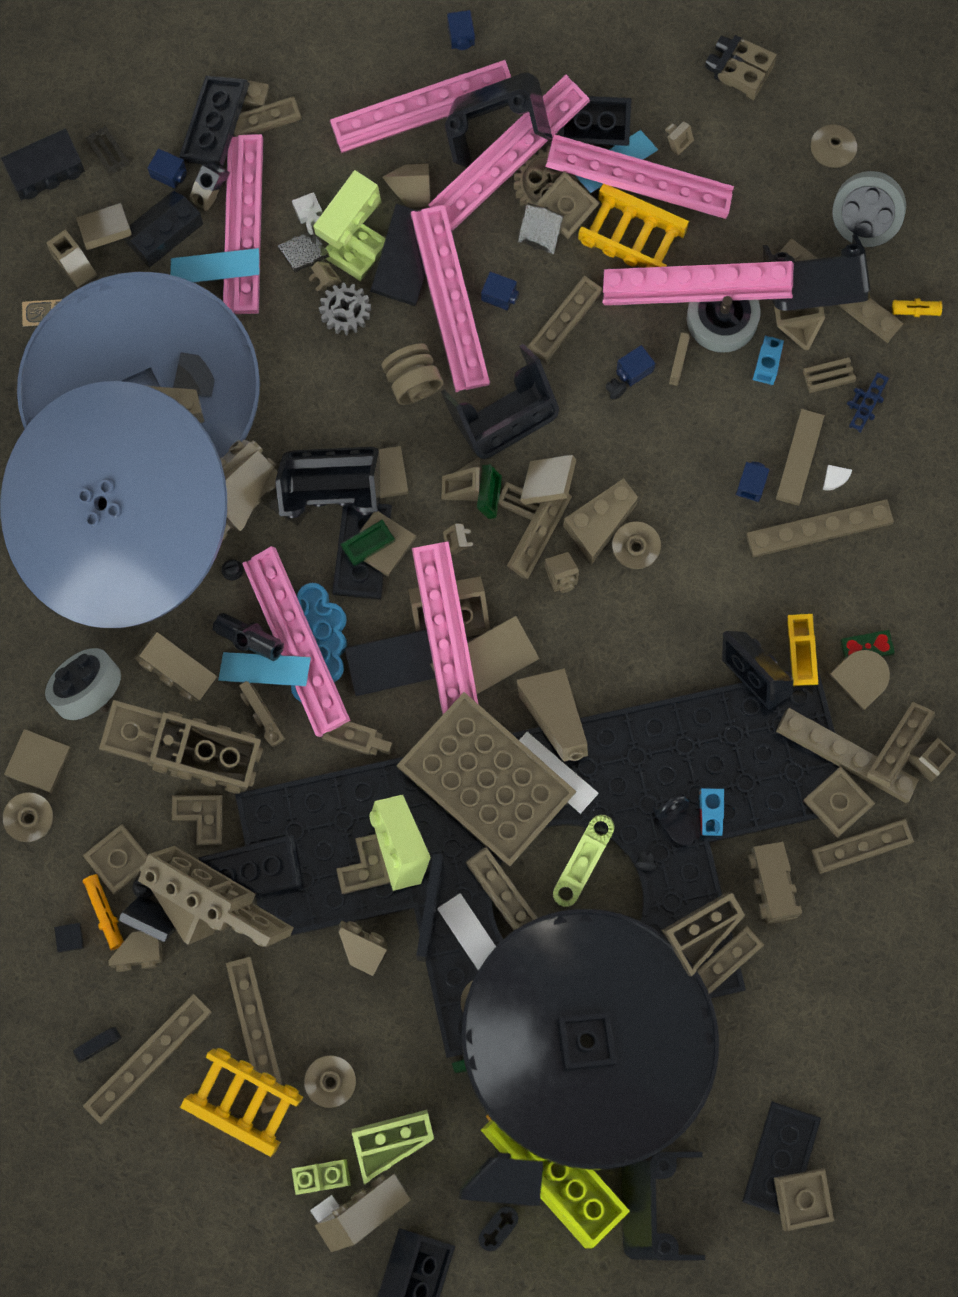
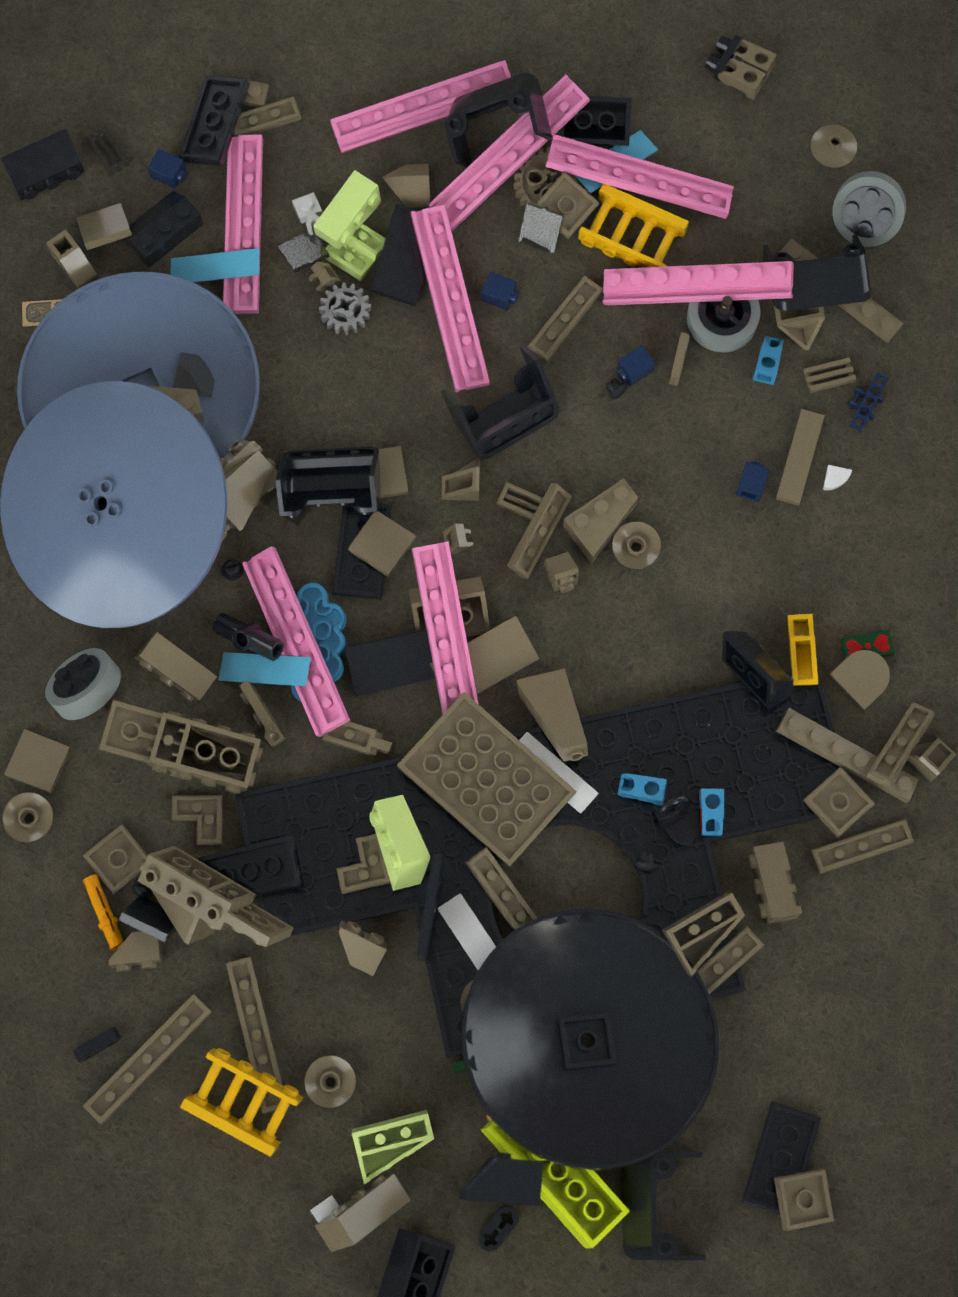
(69, 937): black tile -> none
(208, 185): leg -> none
(321, 1177): yellowish green slope -> none
(368, 542): dark green tile -> none
(412, 374): dark tan wheel -> none
(461, 30): dark blue brick -> none
(489, 491): dark green tile -> none
(548, 479): dark tan tile -> none
(583, 860): yellowish green plate -> none
(643, 788): none -> dark azure leg
(679, 137): dark tan tile -> none
(819, 528): dark tan plate -> none
(916, 307): yellow pin -> none

